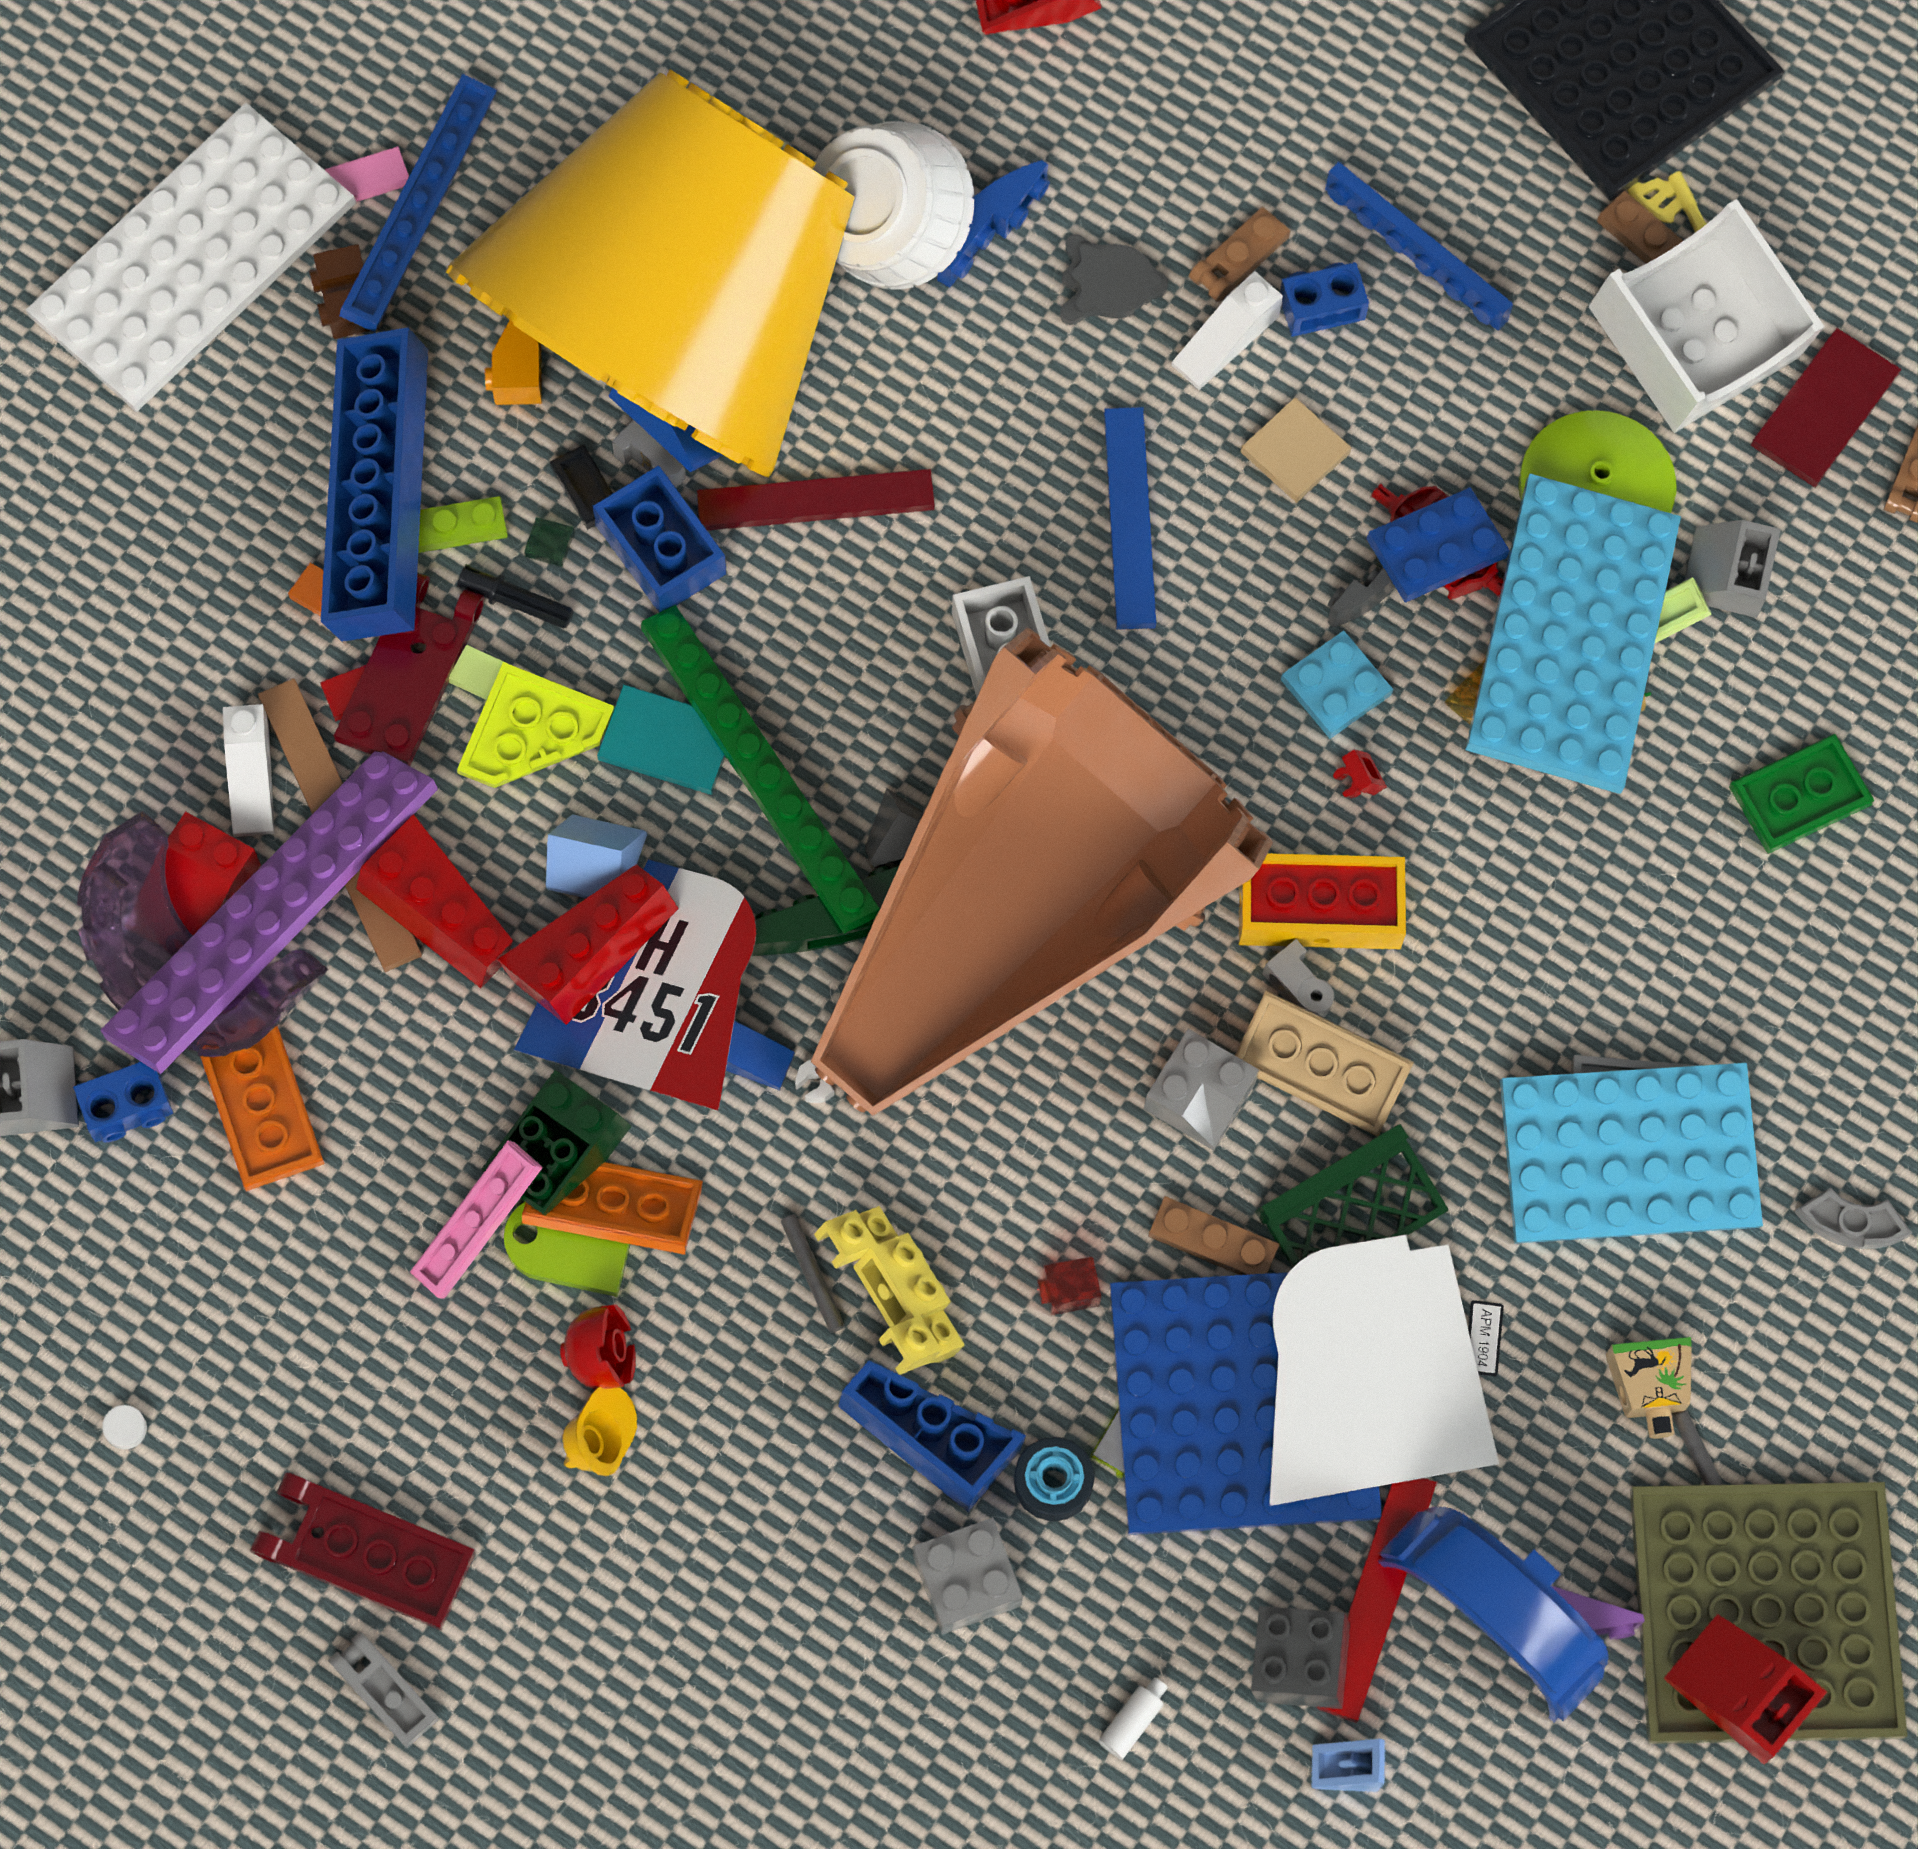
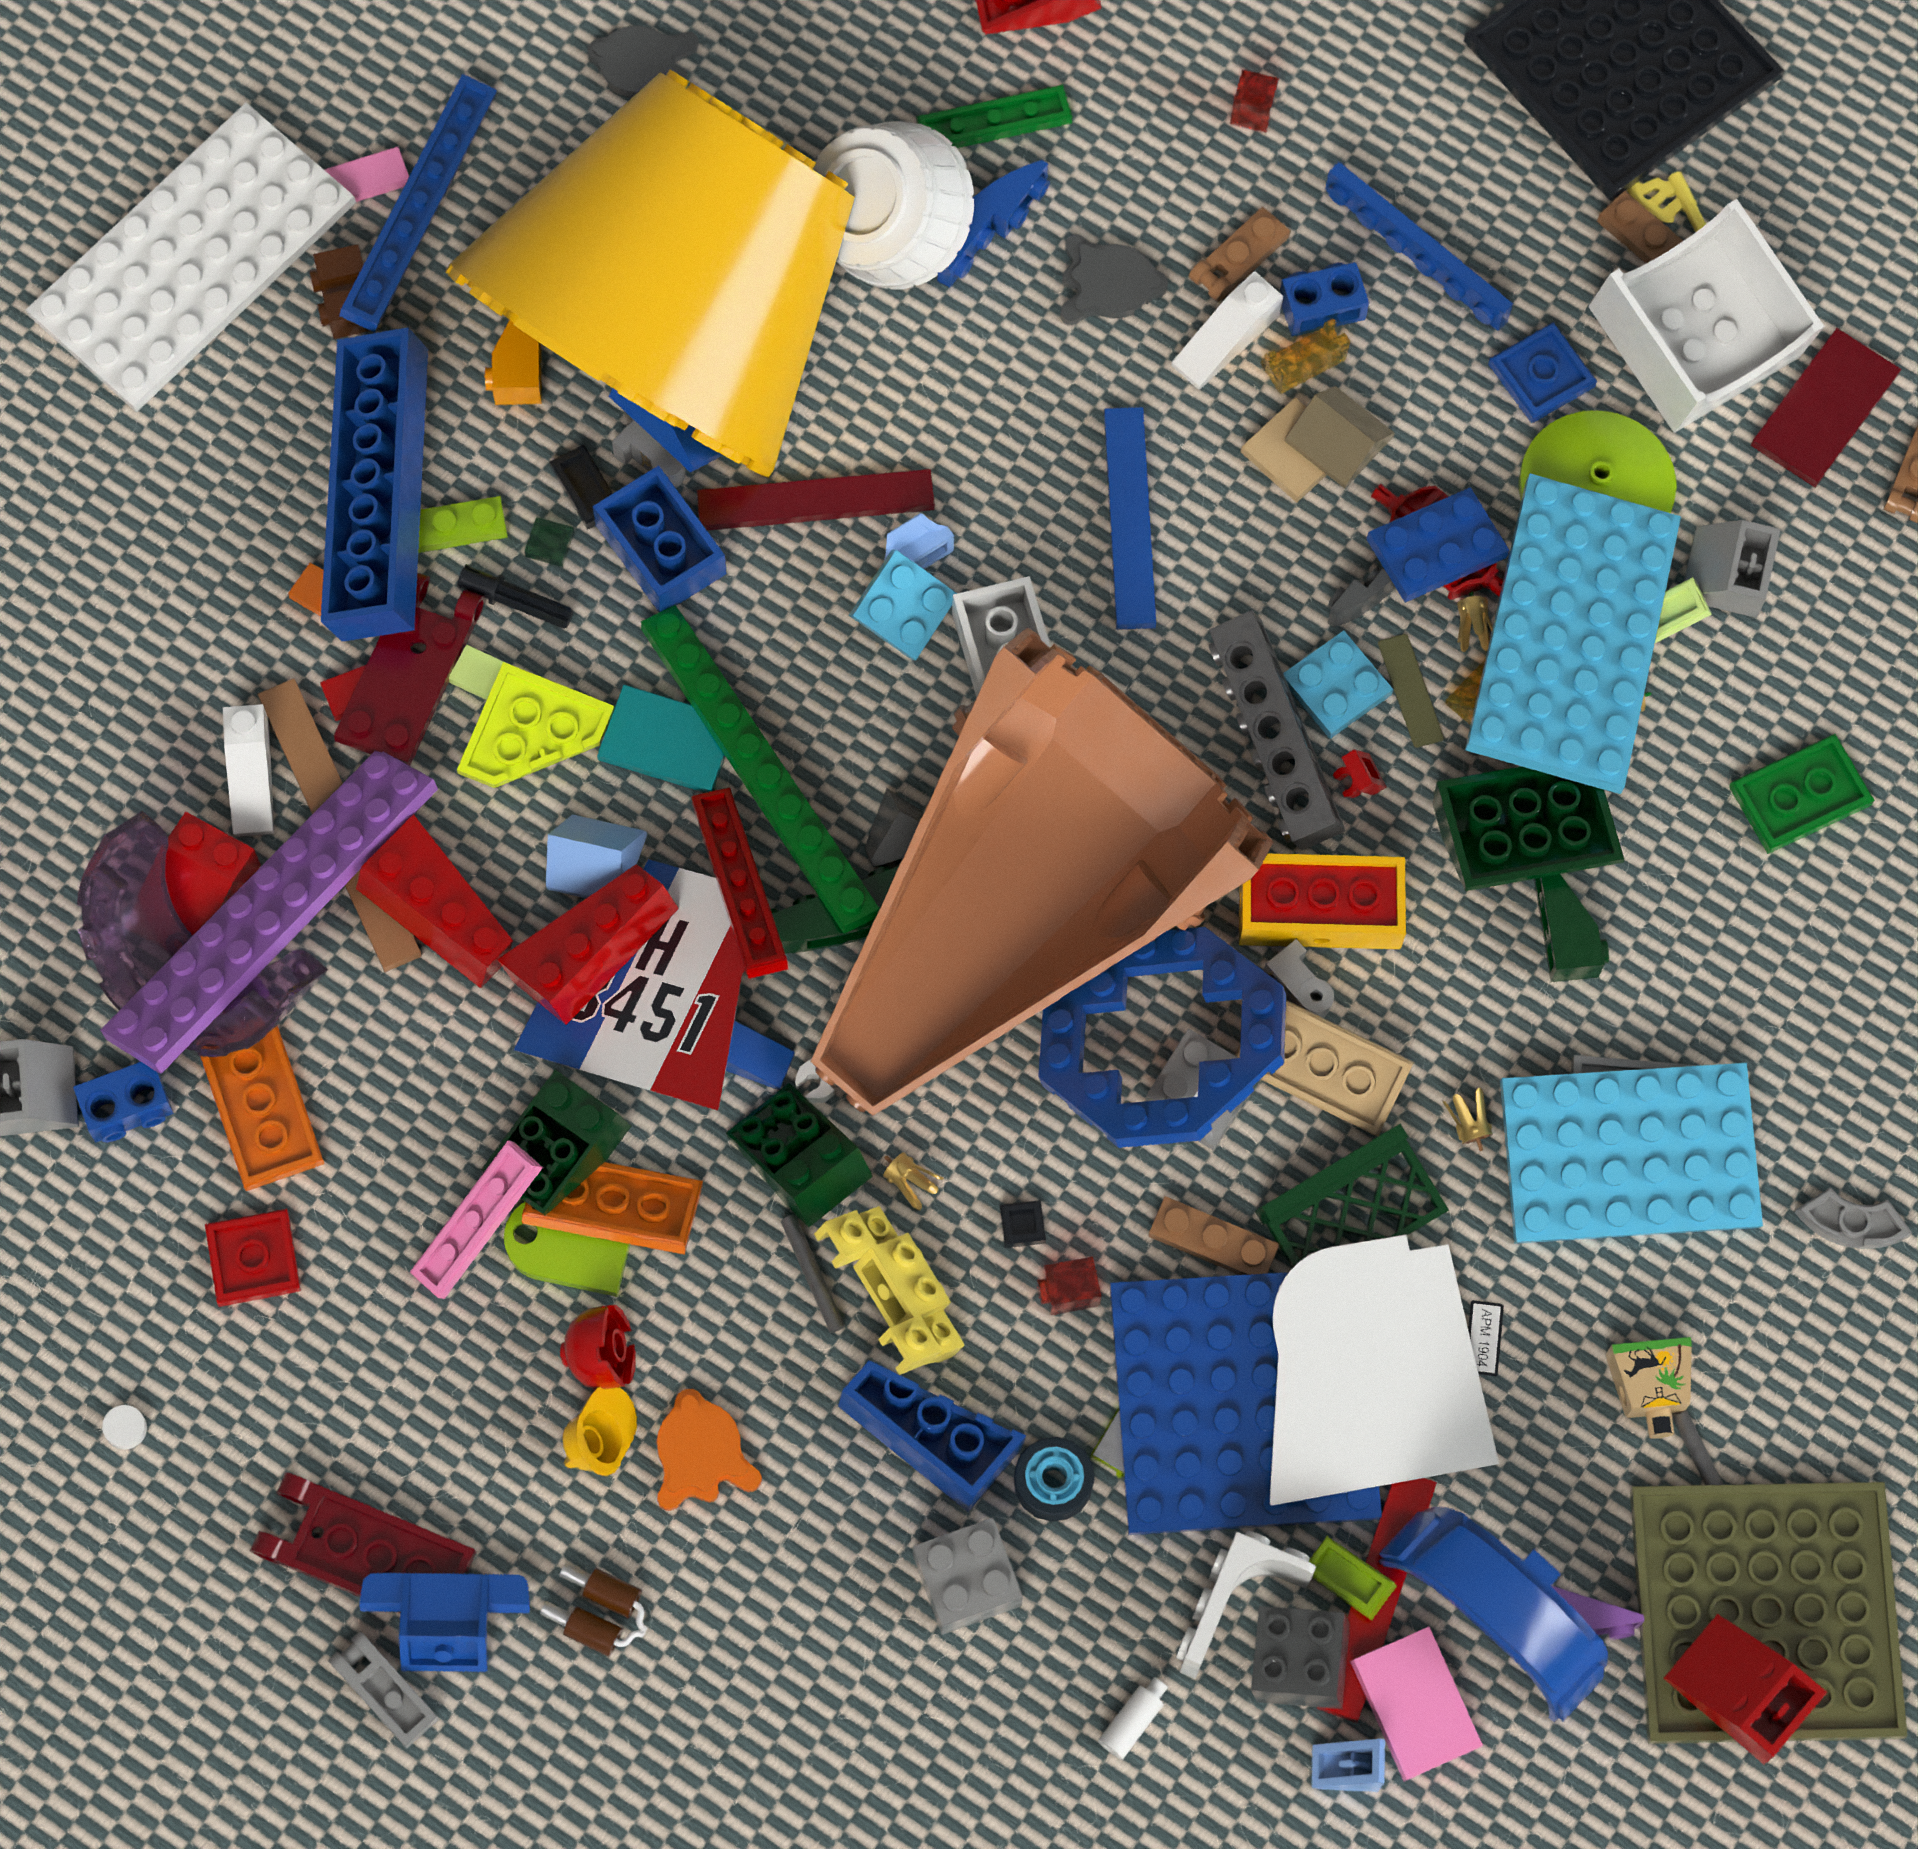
(252, 1257): none -> red tile
(444, 1614): none -> blue plate
(589, 1628): none -> reddish brown piece
(637, 54): none -> dark grey tile
(700, 1450): none -> orange tile
(739, 883): none -> red tile
(800, 1154): none -> dark green slope
(903, 604): none -> medium azure plate
(904, 1168): none -> pearl gold piece
(921, 541): none -> light blue slope
(1001, 117): none -> green tile
(1022, 1224): none -> black tile
(1220, 1082): none -> blue plate
(1247, 1558): none -> white bracket
(1254, 101): none -> clear red brick
(1306, 357): none -> clear yellow hinge
(1320, 817): none -> flat silver brick
(1338, 435): none -> dark tan slope
(1350, 1578): none -> lime tile
(1410, 690): none -> olive sticker
(1416, 1703): none -> bright pink tile
(1469, 1129): none -> pearl gold piece
(1475, 611): none -> pearl gold piece
(1523, 826): none -> dark green slope
(1542, 372): none -> blue tile
(1568, 932): none -> dark green slope

